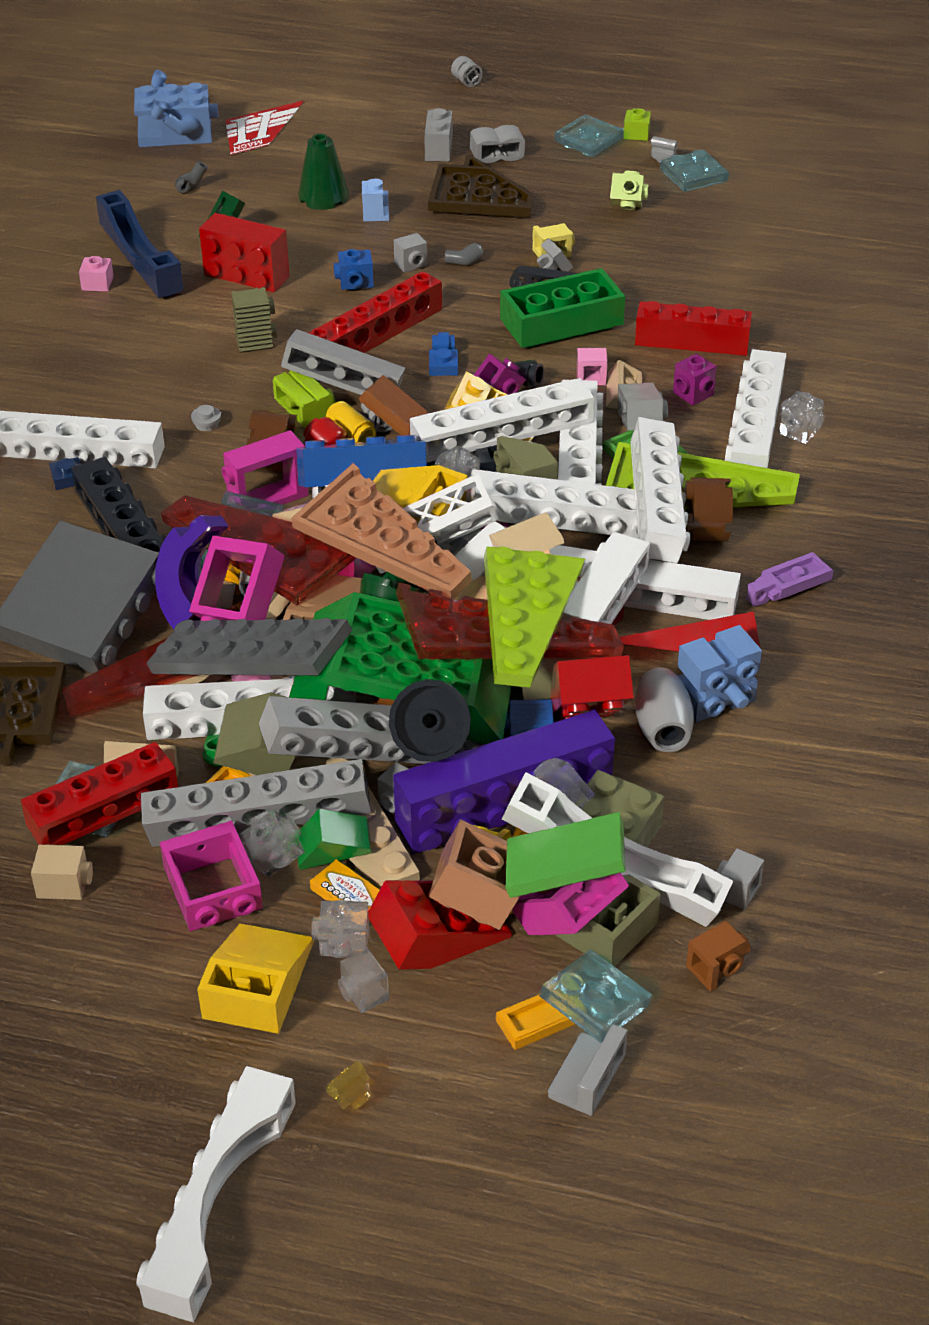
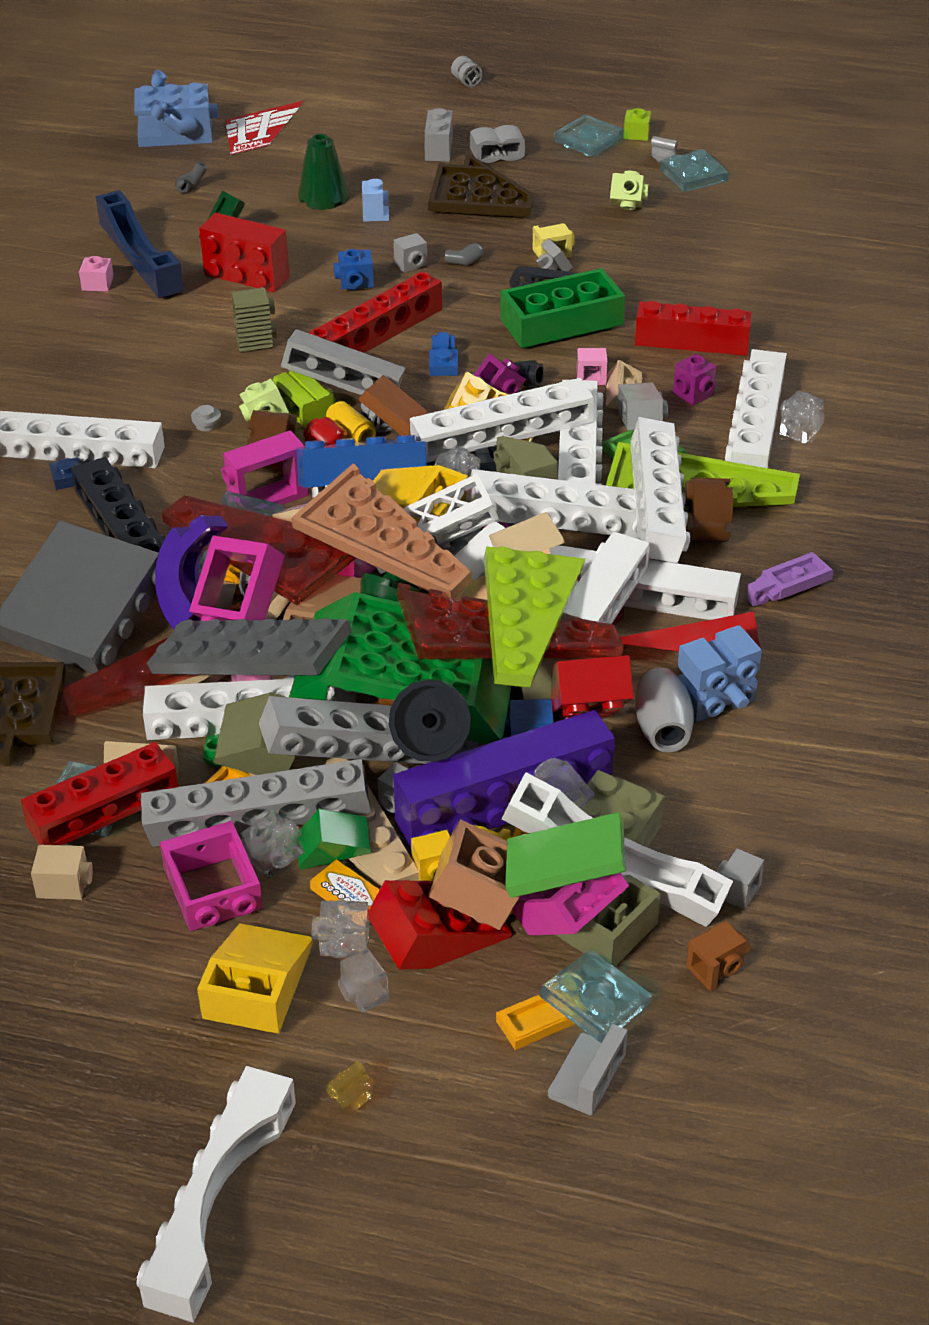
(261, 397): none -> yellowish green brick
(427, 852): none -> yellow plate

